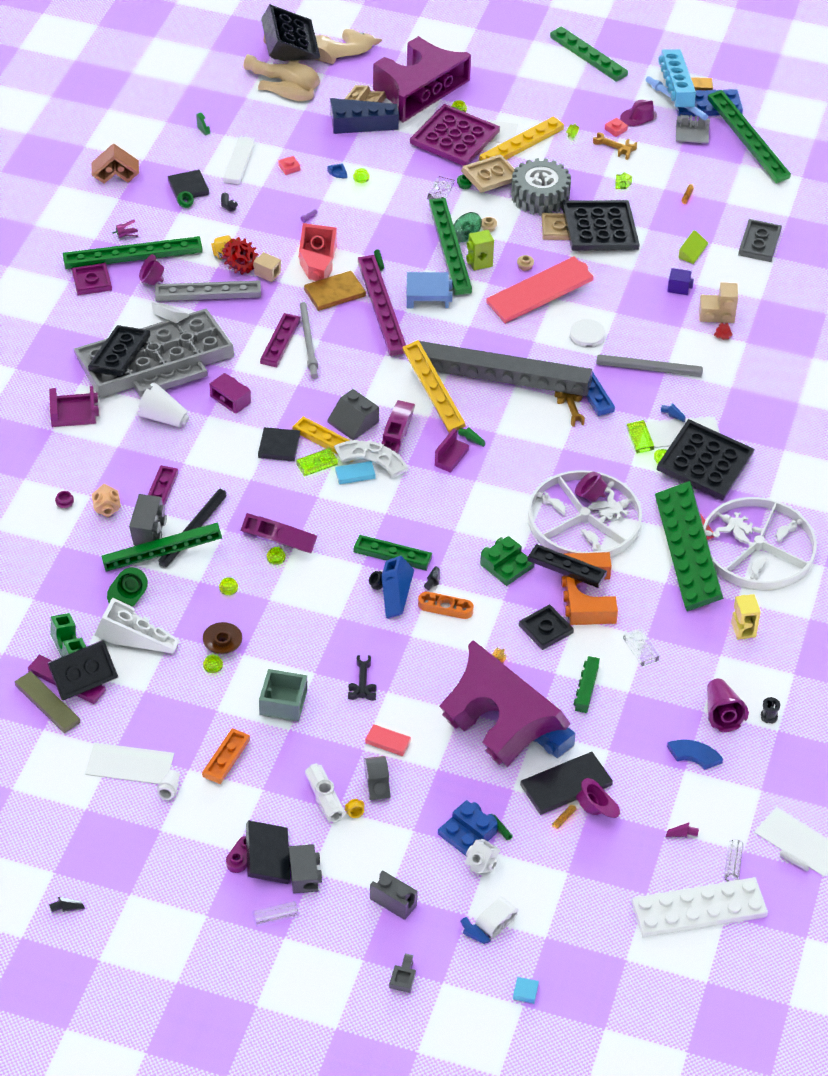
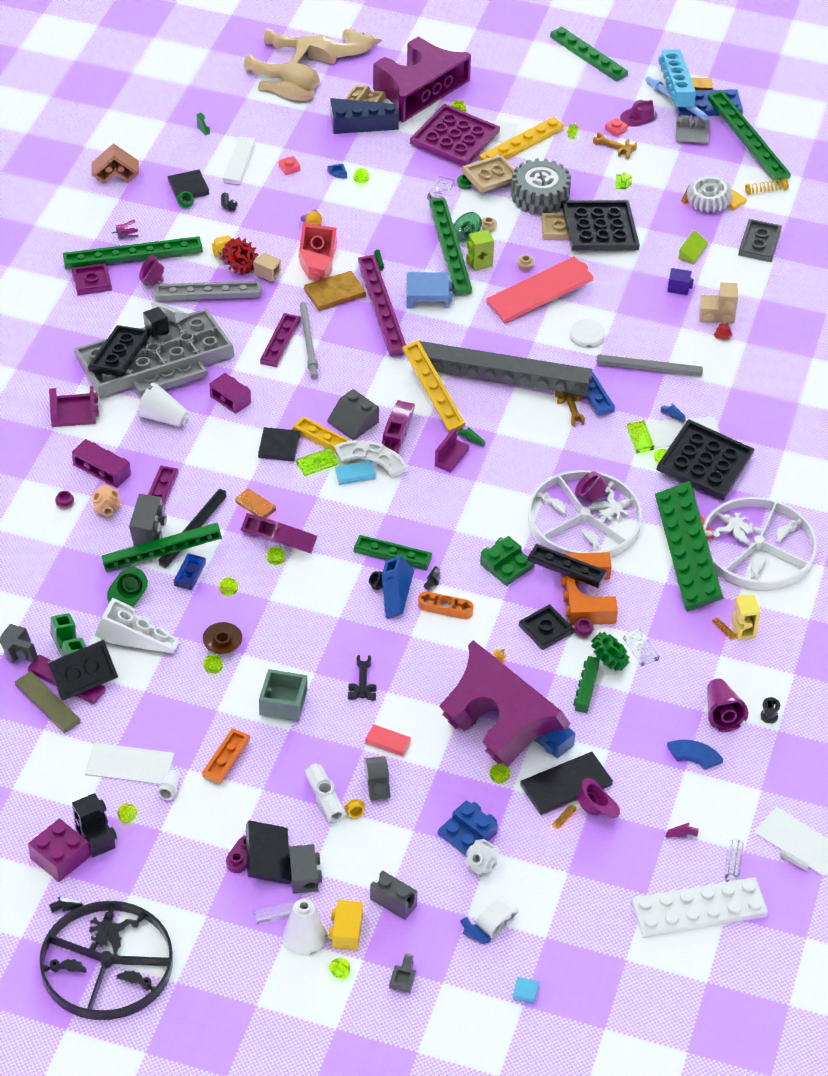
(17, 644): none -> dark grey brick
(59, 850): none -> magenta brick
(92, 824): none -> black brick
(101, 463): none -> magenta brick
(105, 928): none -> black piece
(127, 813): none -> clear neon green plate
(156, 321): none -> black brick
(189, 571): none -> clear blue plate
(255, 503): none -> clear yellow tile
(289, 35): black slope -> none
(304, 929): none -> white cone
(314, 218): none -> yellow plate
(340, 968): none -> clear neon green plate
(347, 925): none -> yellow brick
(502, 777): none -> clear neon green plate
(502, 829): green piece -> none
(583, 627): none -> magenta plate
(610, 651): none -> green gear
(709, 194): none -> white gear
(723, 627): none -> clear yellow piece
(737, 200): none -> yellow piece
(785, 184): none -> yellow piece

